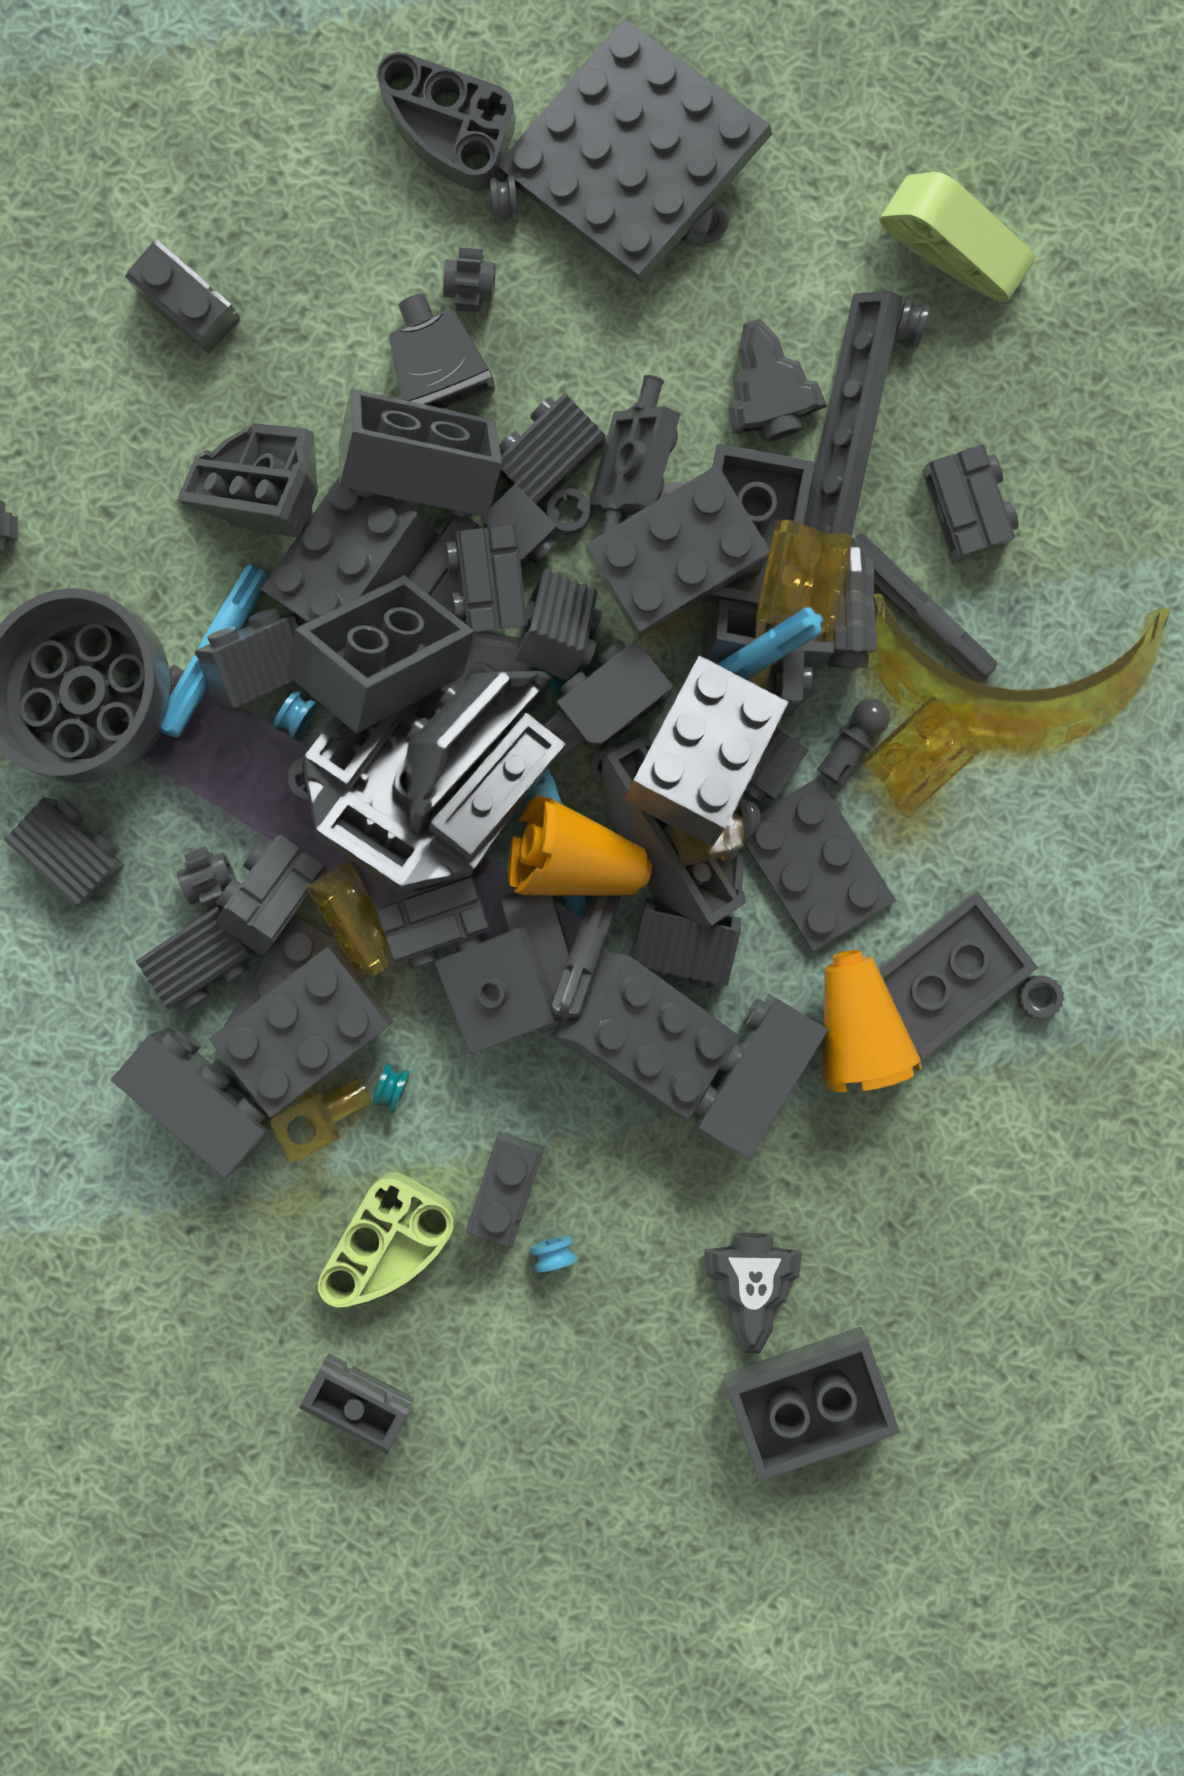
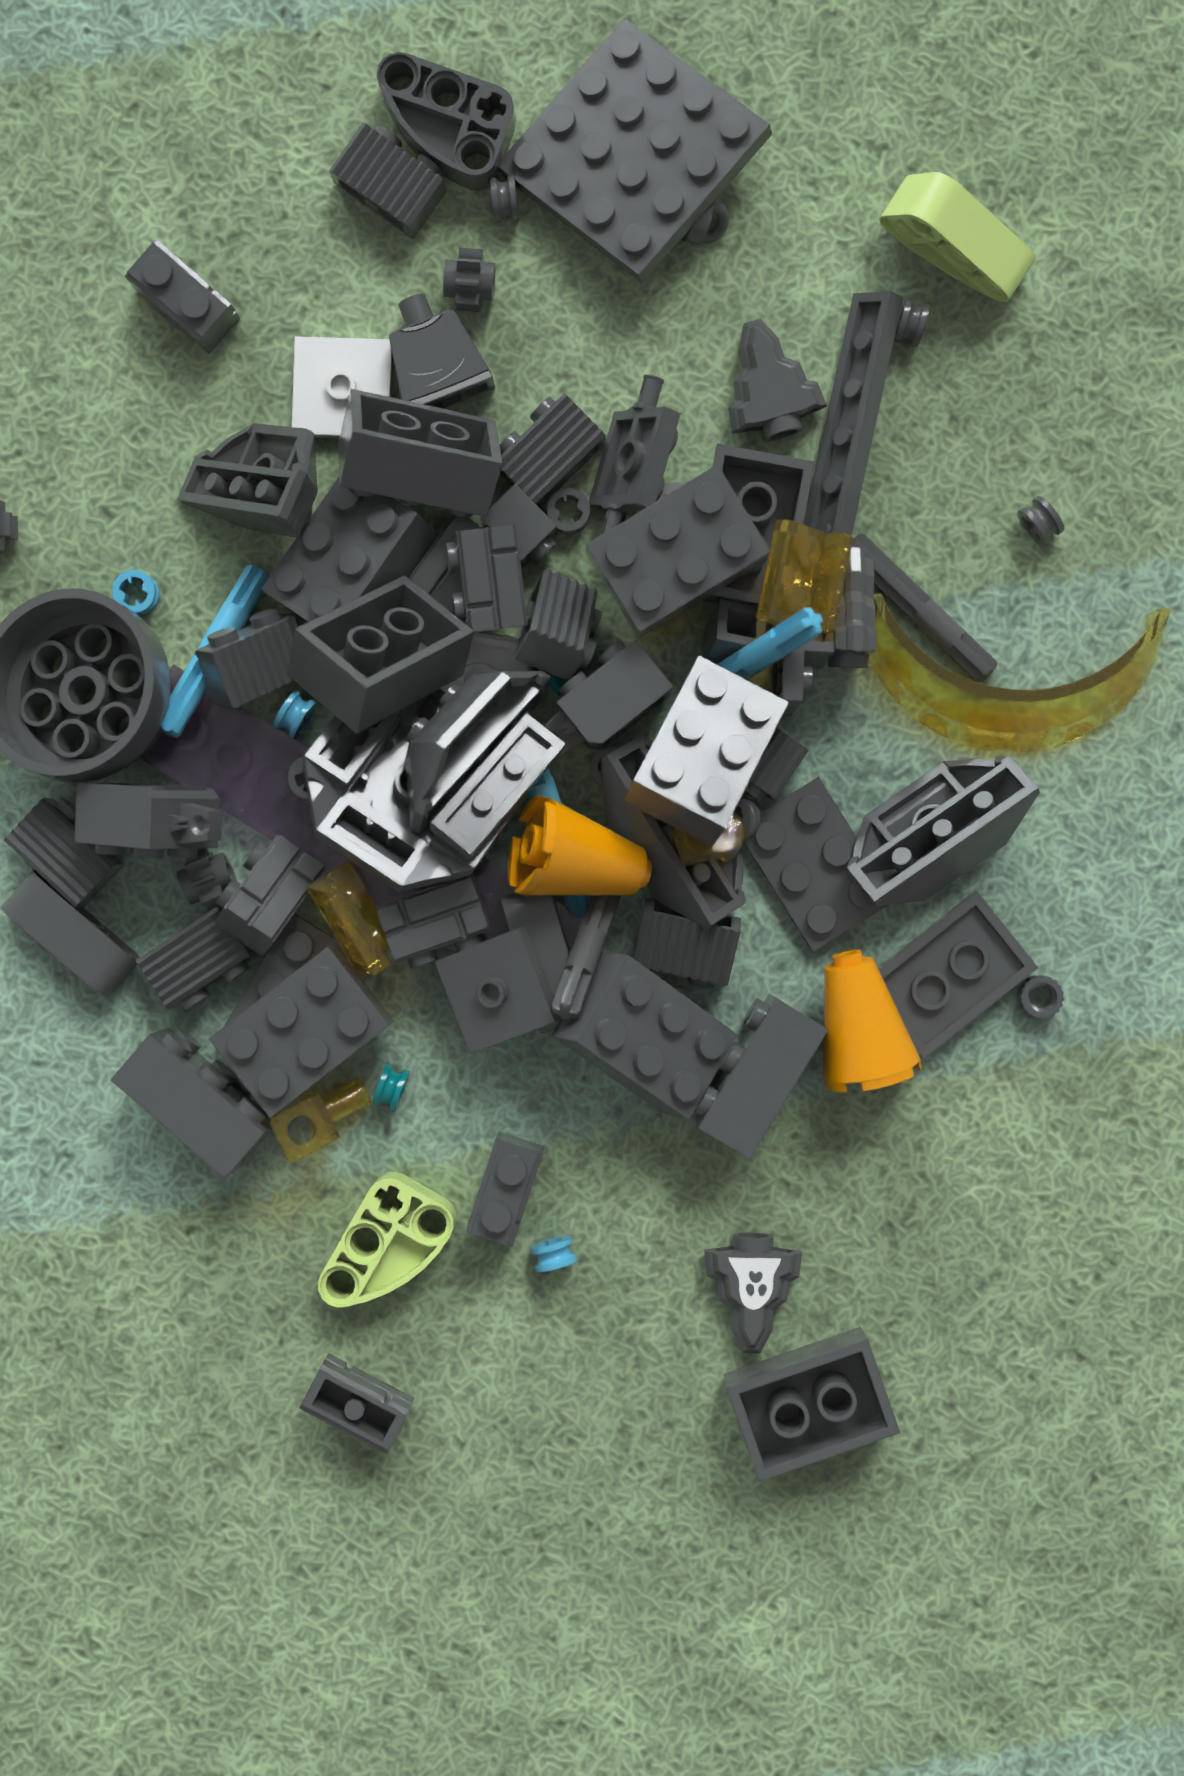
(71, 934): none -> dark grey beam
(147, 819): none -> dark grey hinge
(148, 586): none -> medium azure bush
(328, 371): none -> white plate
(389, 179): none -> dark grey brick
(868, 720): dark grey pin -> none
(922, 755): clear yellow bracket -> none
(939, 828): none -> dark grey wedge
(970, 502): dark grey brick -> none
(1040, 520): none -> dark grey bush

